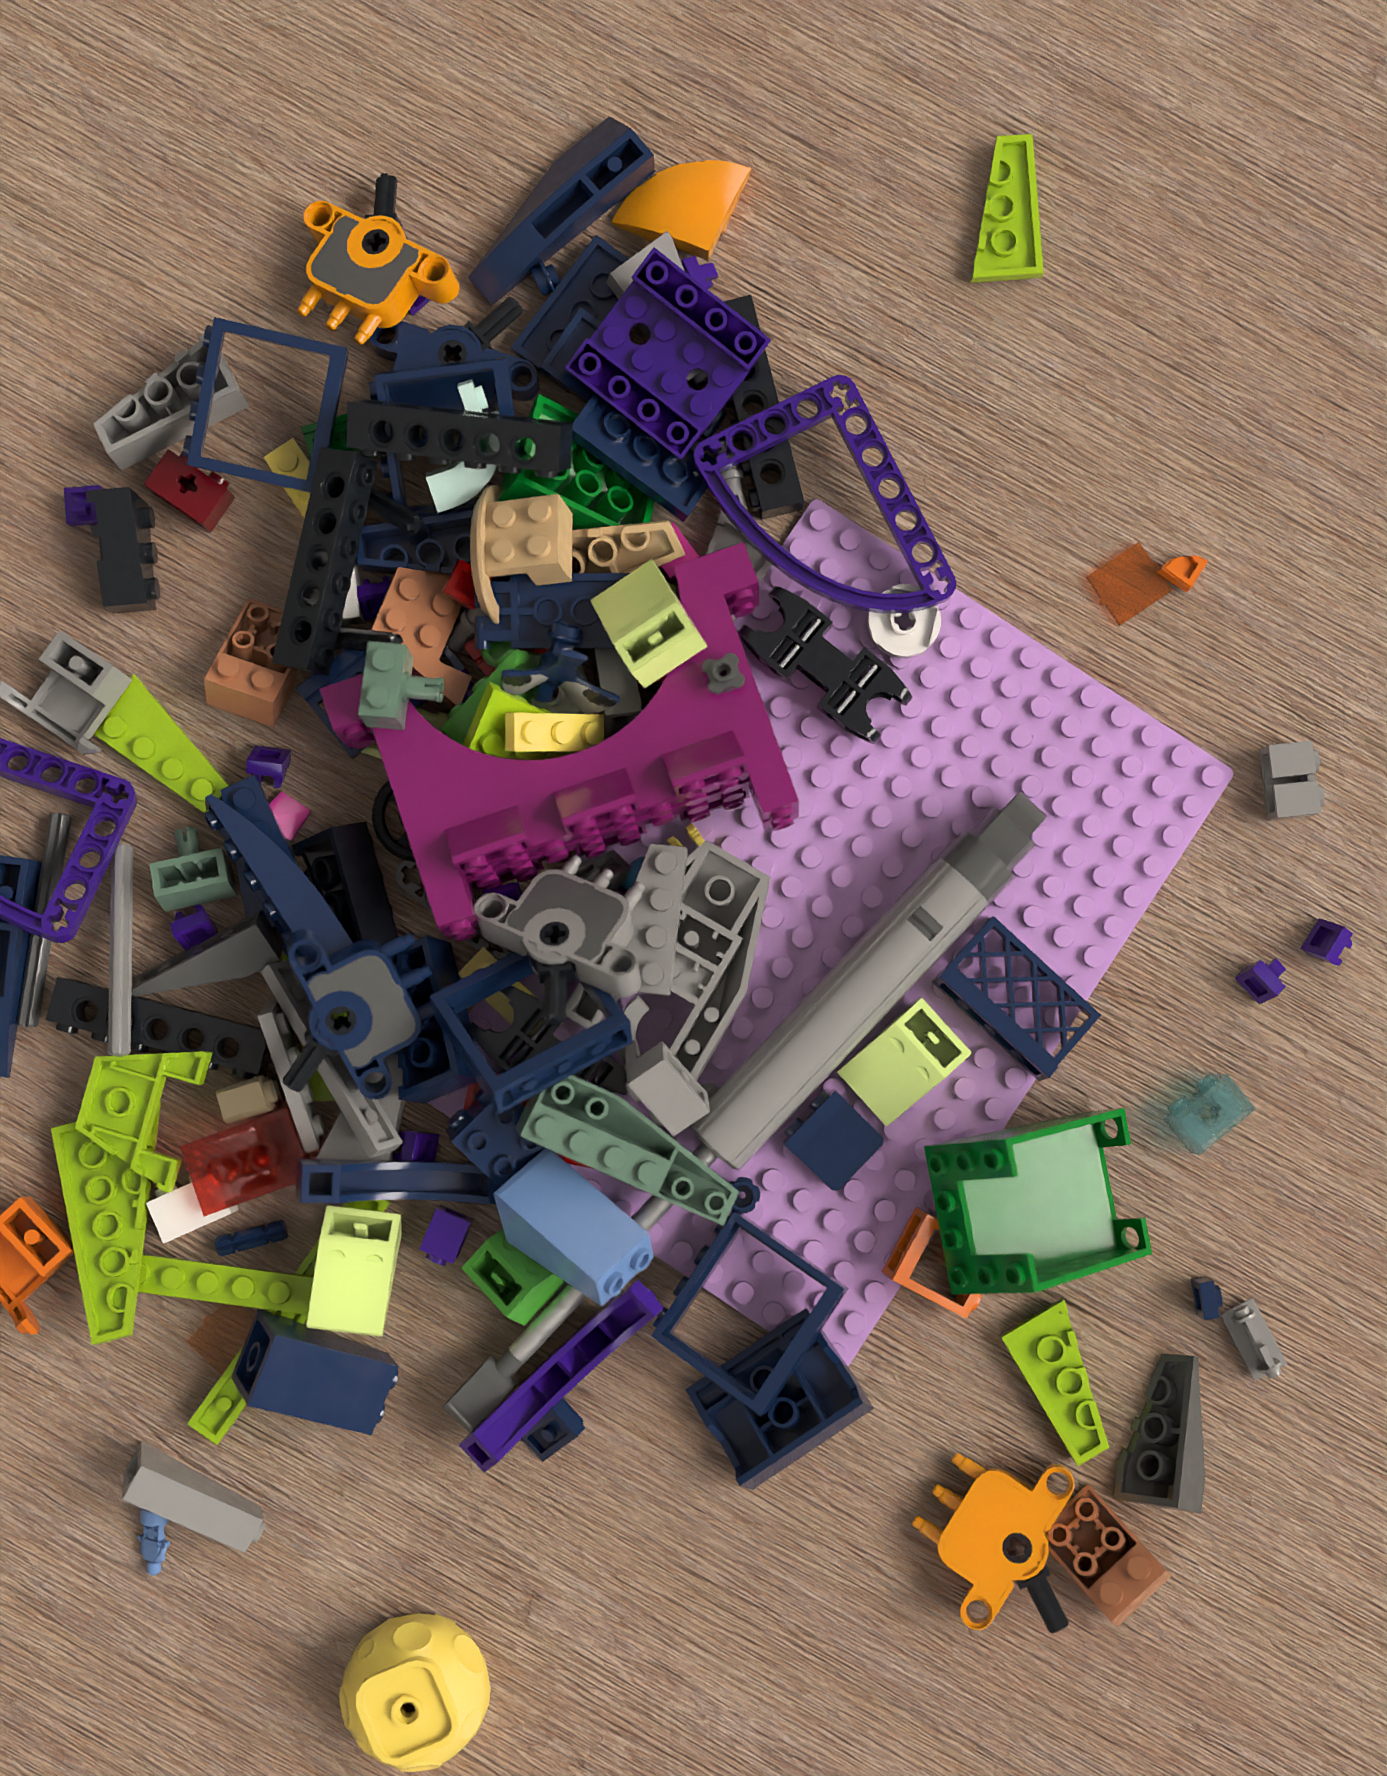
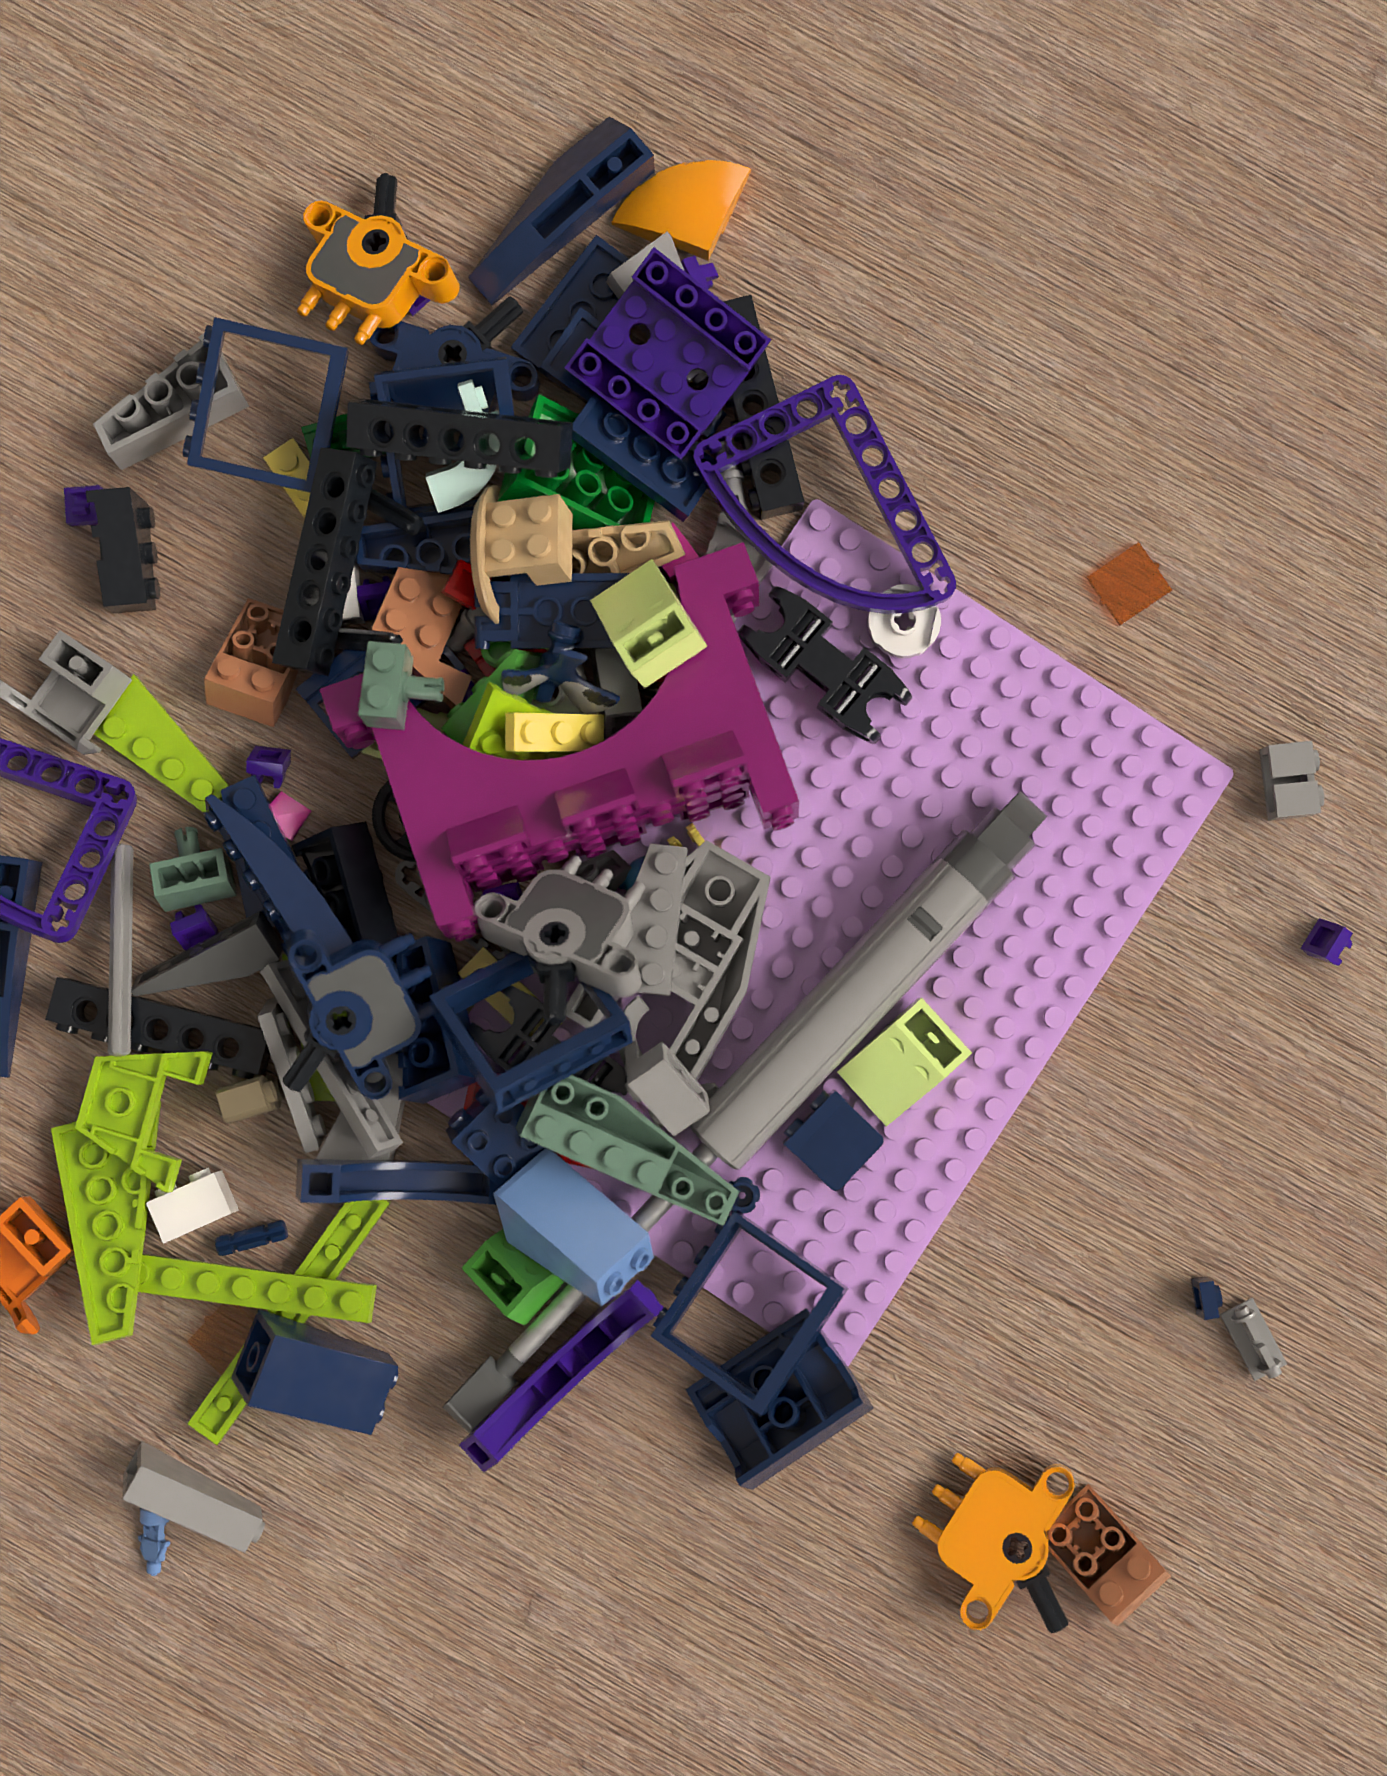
(39, 947): dark grey axle -> none
(205, 504): dark red brick -> none
(244, 1161): clear red slope -> none
(354, 1270): yellowish green slope -> none
(417, 1146): dark purple tile -> none
(420, 1663): light yellow rock -> none
(445, 1235): dark purple brick -> none
(545, 278): dark blue plate -> none
(554, 1430): dark blue slope -> none
(726, 683): dark grey plate -> none
(906, 1256): orange window -> none
(1003, 1026): dark blue fence -> none
(1010, 222): lime wing -> none
(1031, 1205): green windscreen -> none
(1053, 1368): lime wing -> none
(1166, 1449): dark grey wedge -> none
(1183, 571): orange tile -> none
(1228, 1109): clear light blue brick -> none
(1262, 980): dark purple tile -> none

